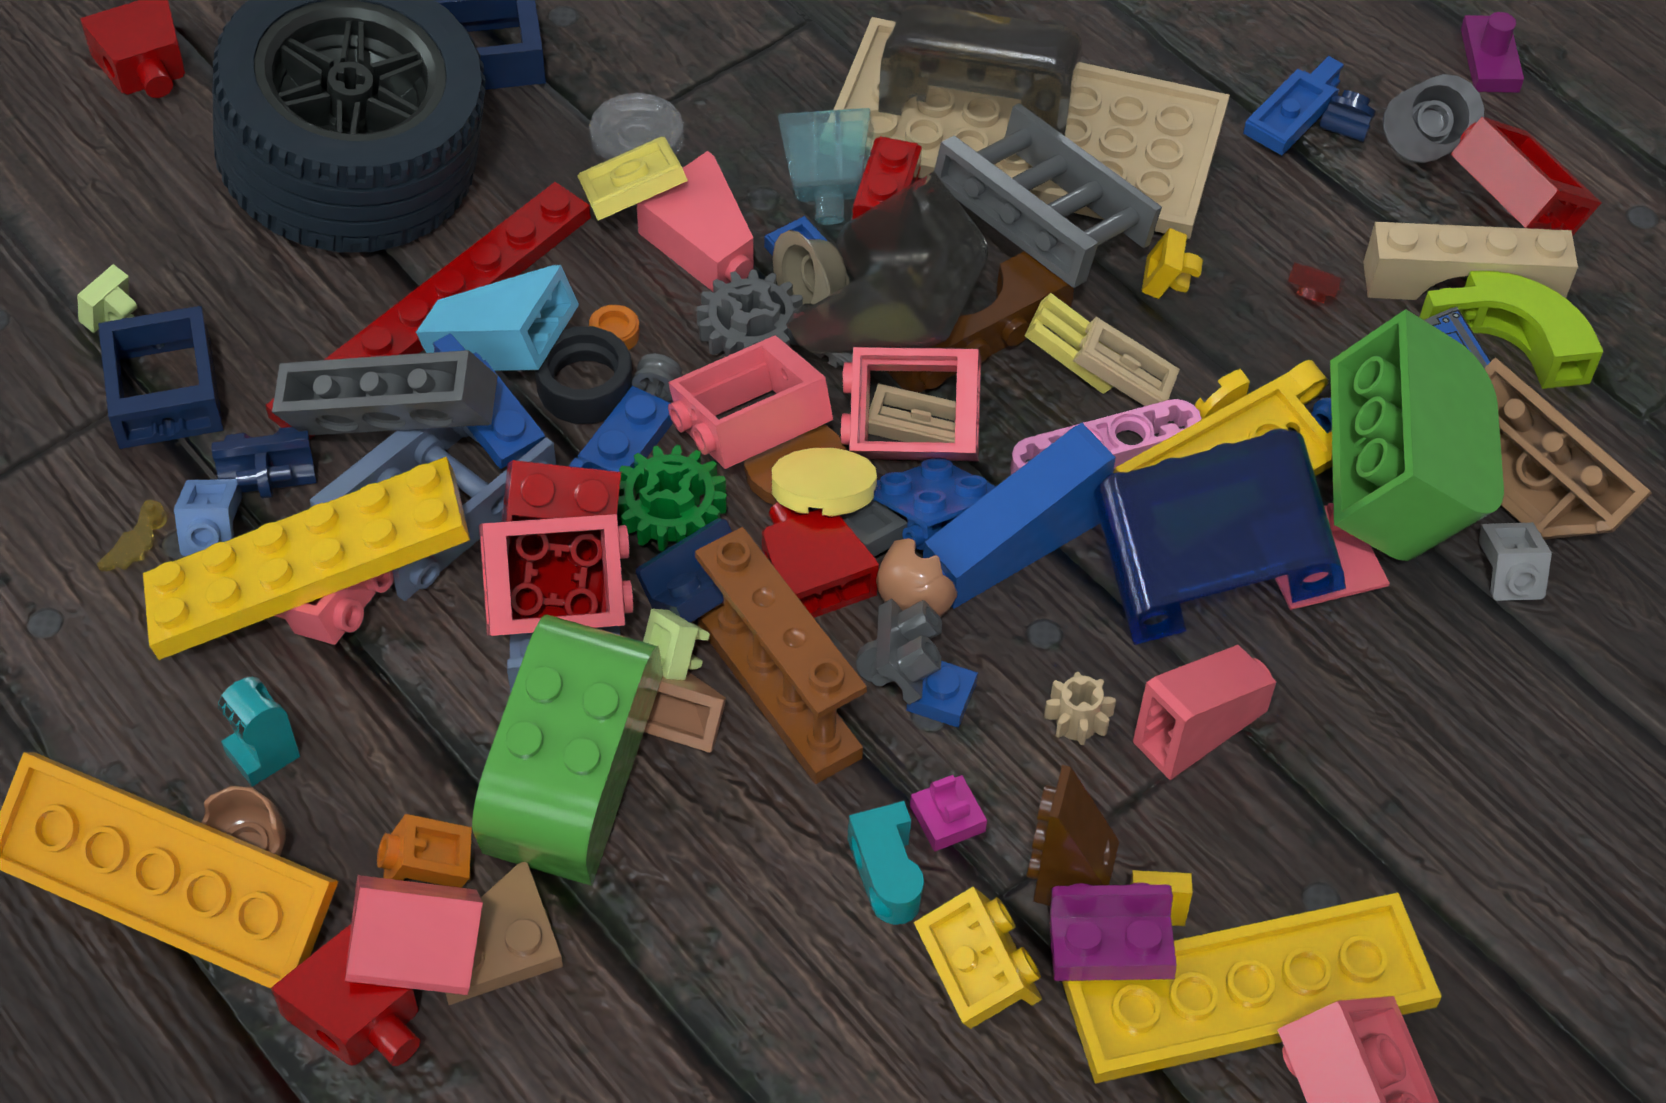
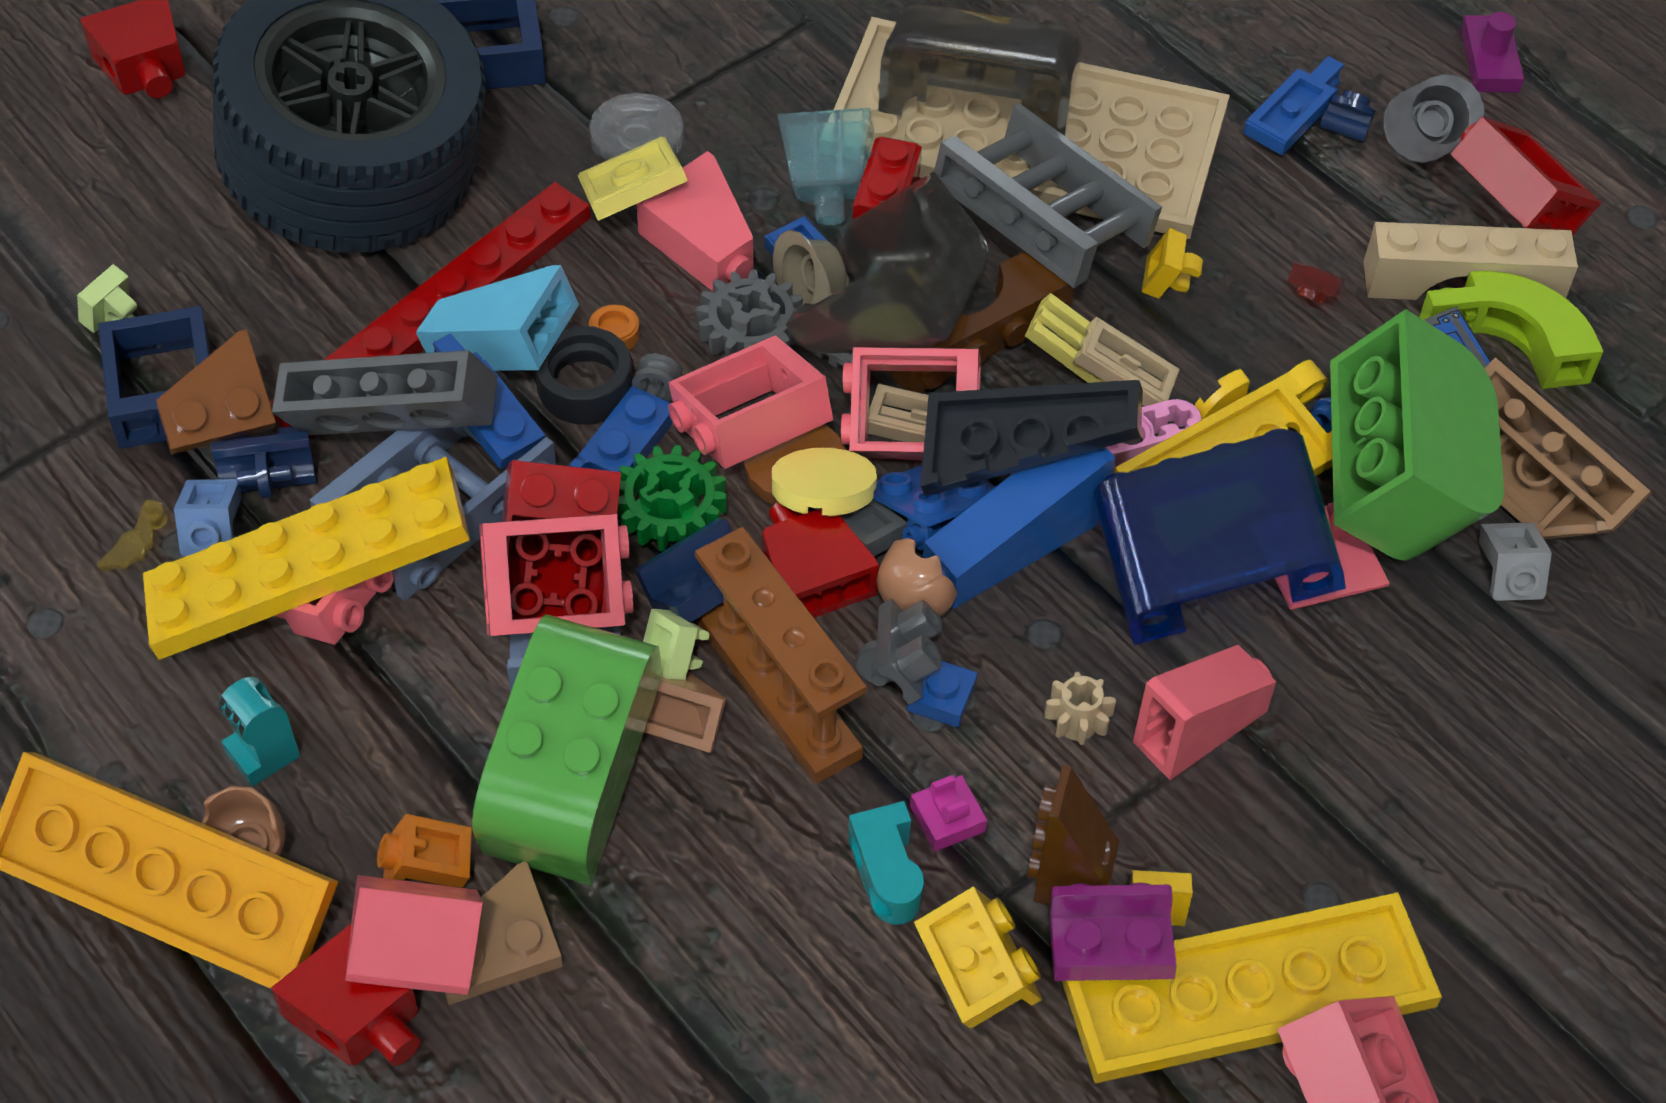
(217, 399): none -> dark orange wing
(1017, 428): none -> black wing

